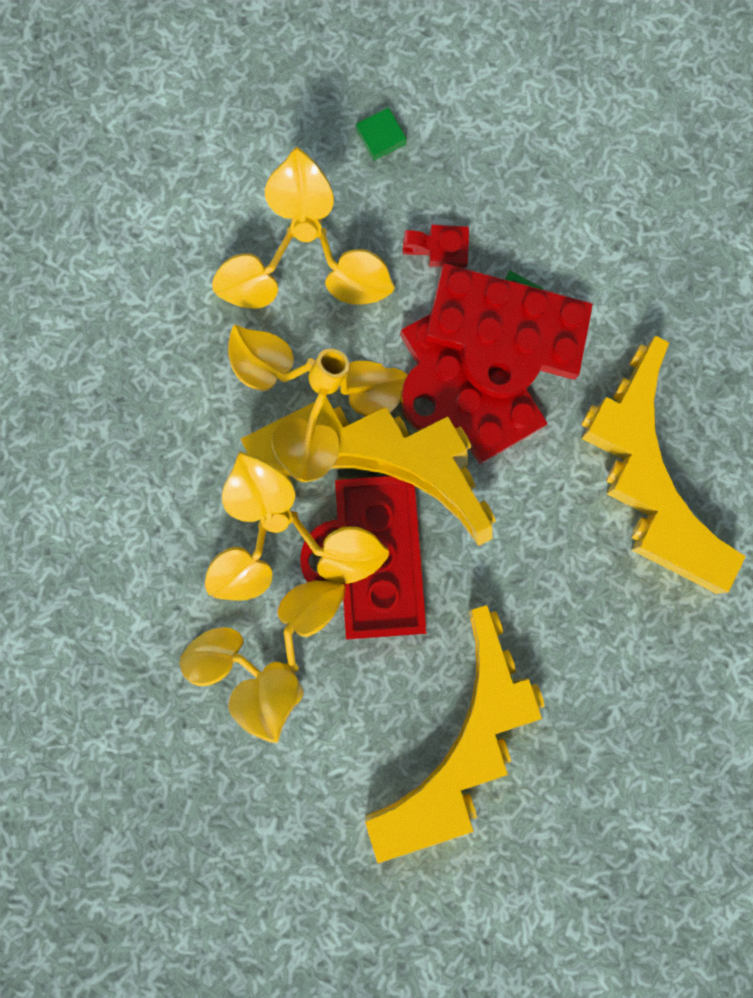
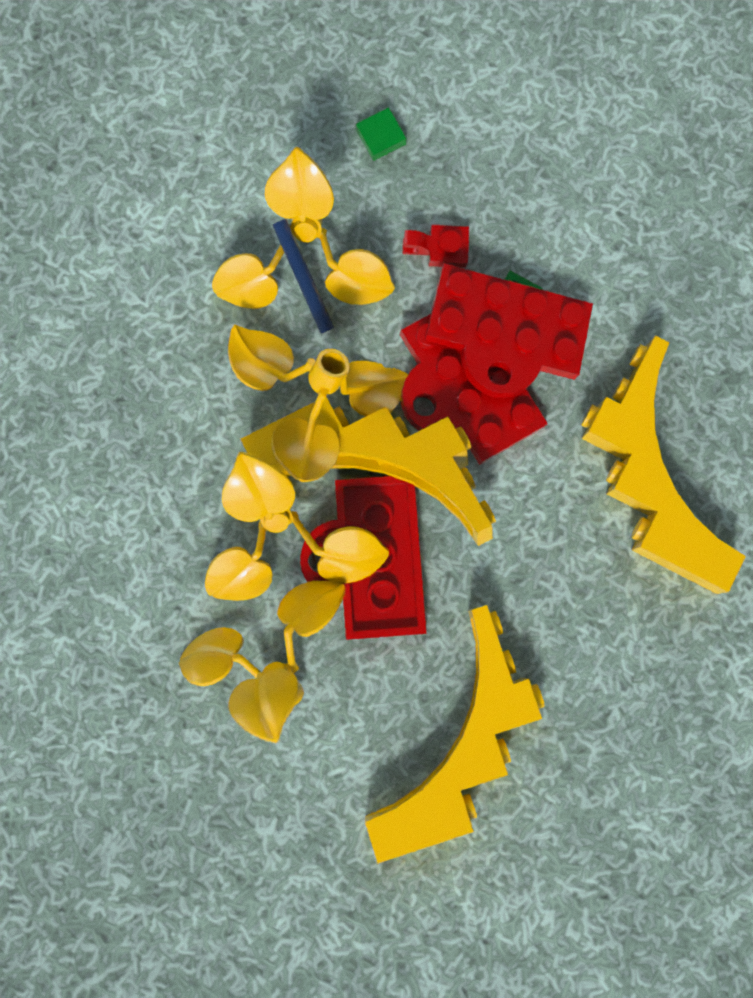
(303, 276): none -> dark blue bar

